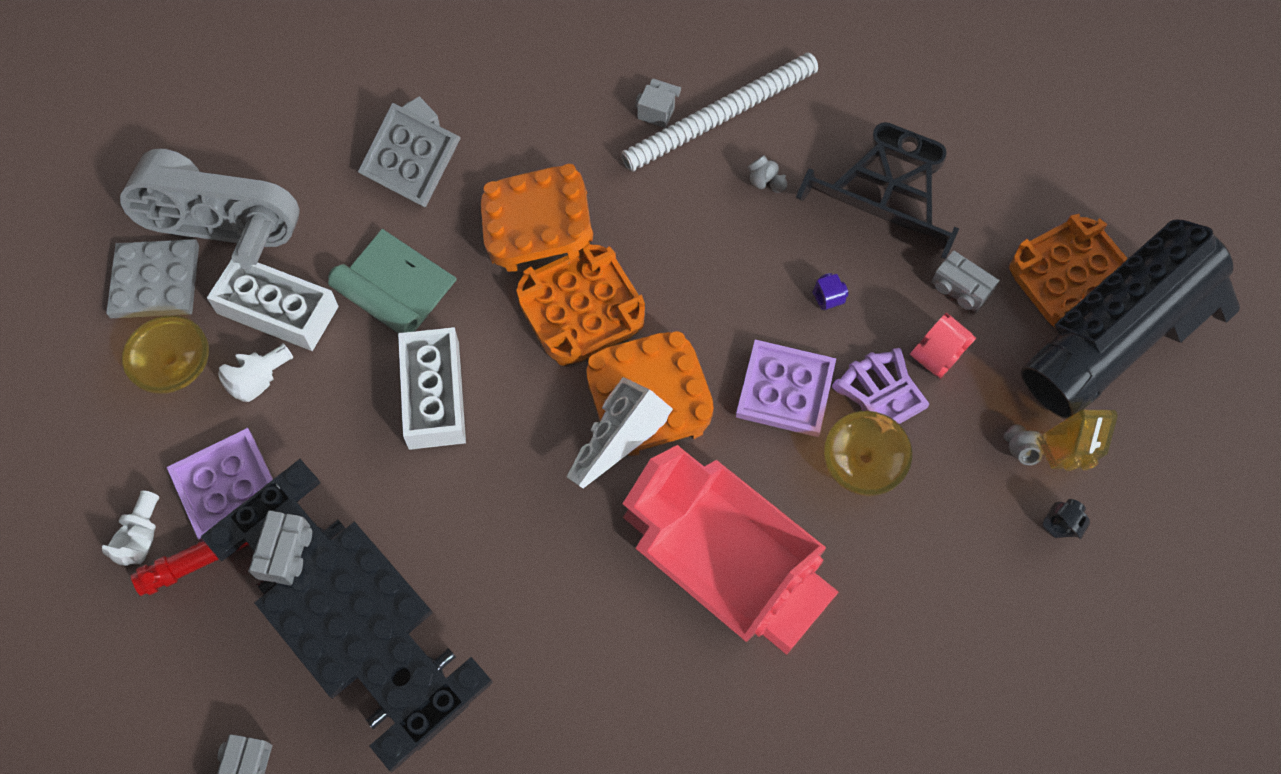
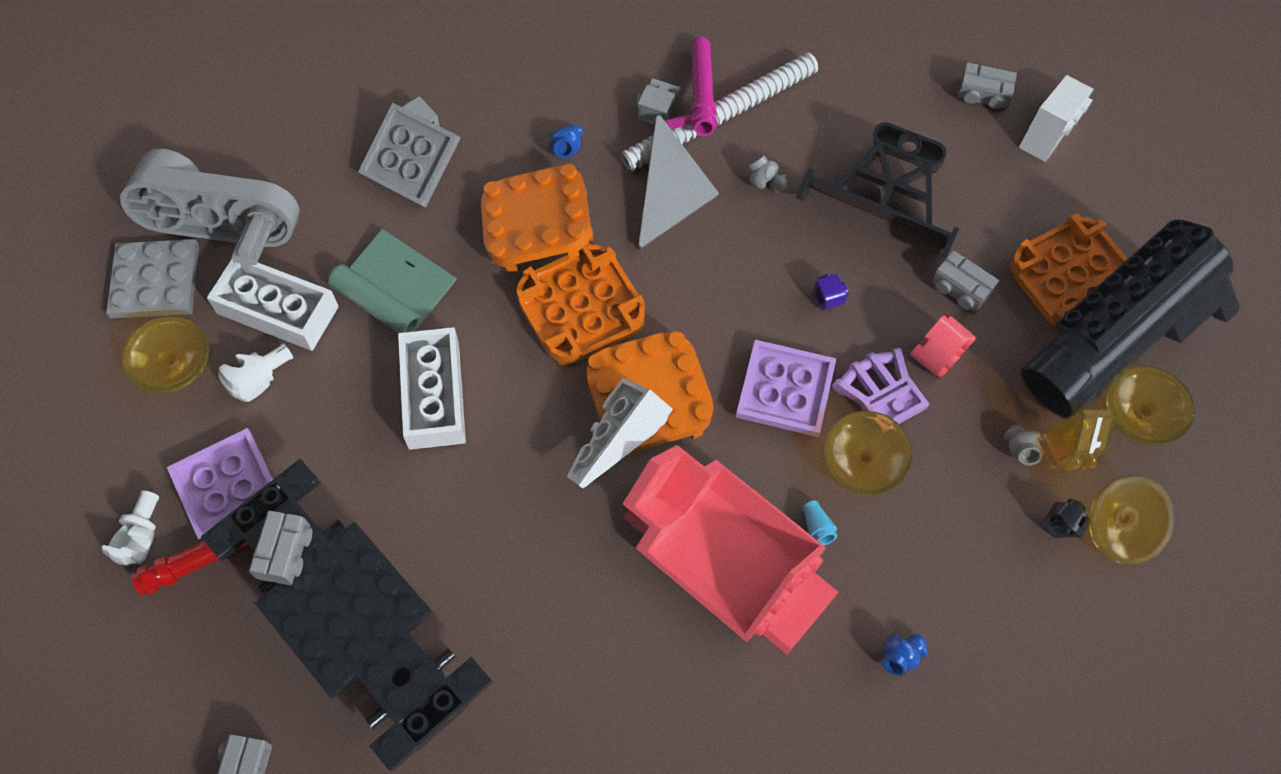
(566, 141): none -> blue animal
(673, 185): none -> light grey tile
(703, 109): none -> dark pink cylinder
(818, 523): none -> medium azure cone
(903, 654): none -> blue animal
(987, 86): none -> light grey brick
(1056, 117): none -> white wedge
(1145, 522): none -> clear yellow dish
(1160, 396): none -> clear yellow dish

